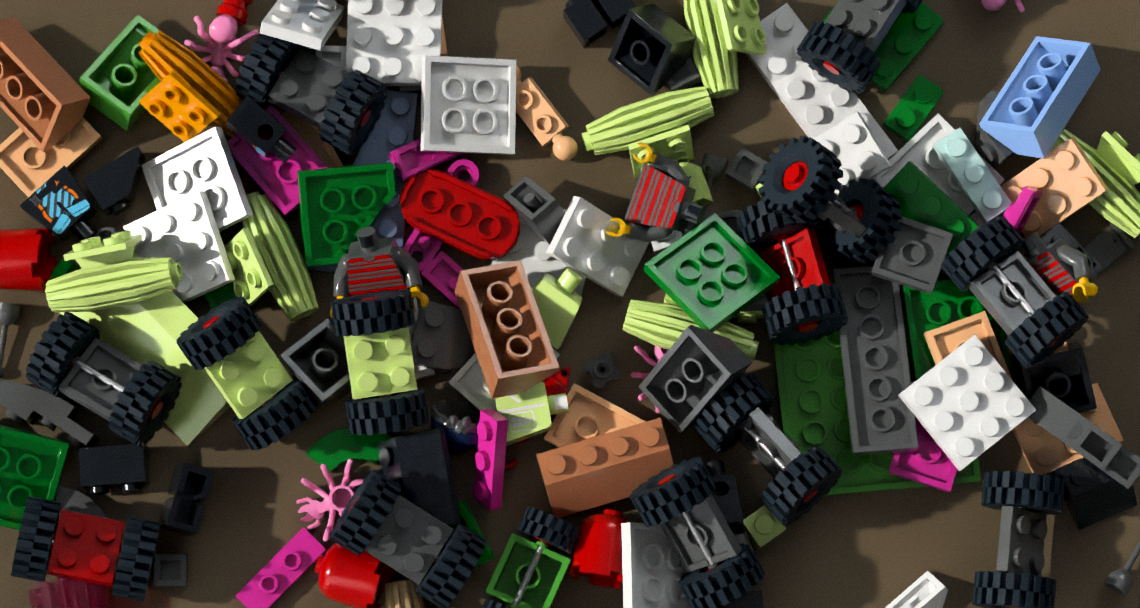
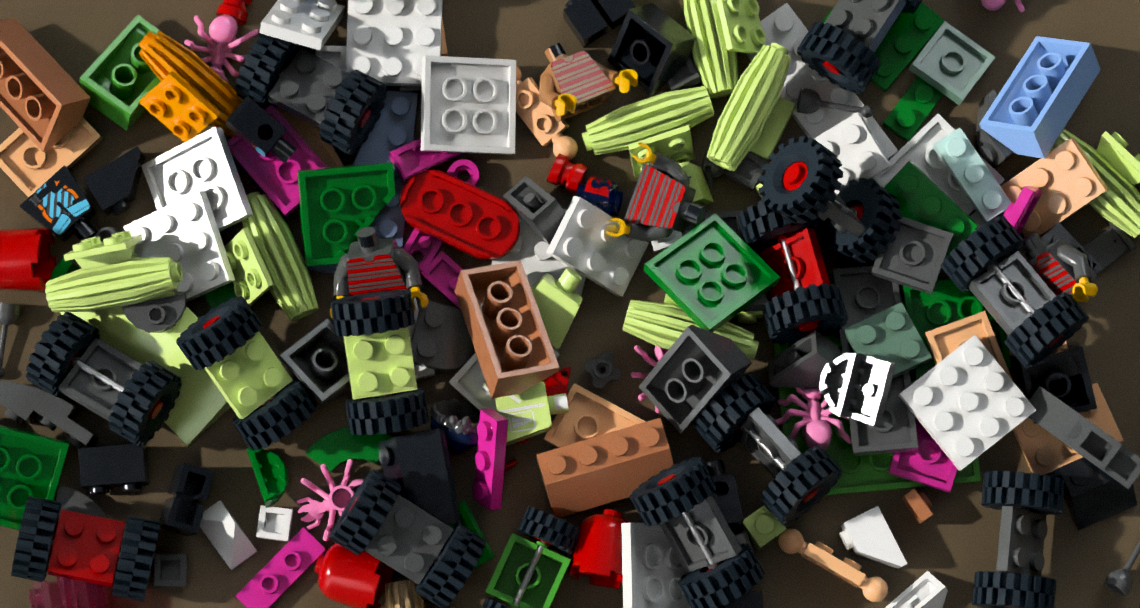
(157, 314): none -> dark grey plate
(226, 535): none -> white slope
(270, 474): none -> green plate
(274, 523): none -> white plate
(567, 174): none -> red wheel
(579, 82): none -> torso
(602, 194): none -> clear blue head
(754, 111): none -> yellowish green plate
(802, 362): none -> dark grey slope
(810, 101): none -> dark grey hinge
(816, 420): none -> bright pink animal
(857, 386): none -> slope
(872, 538): none -> white slope
(873, 588): none -> light nougat plate
(891, 338): none -> sand green plate
(918, 505): none -> nougat plate
(952, 63): none -> sand green plate

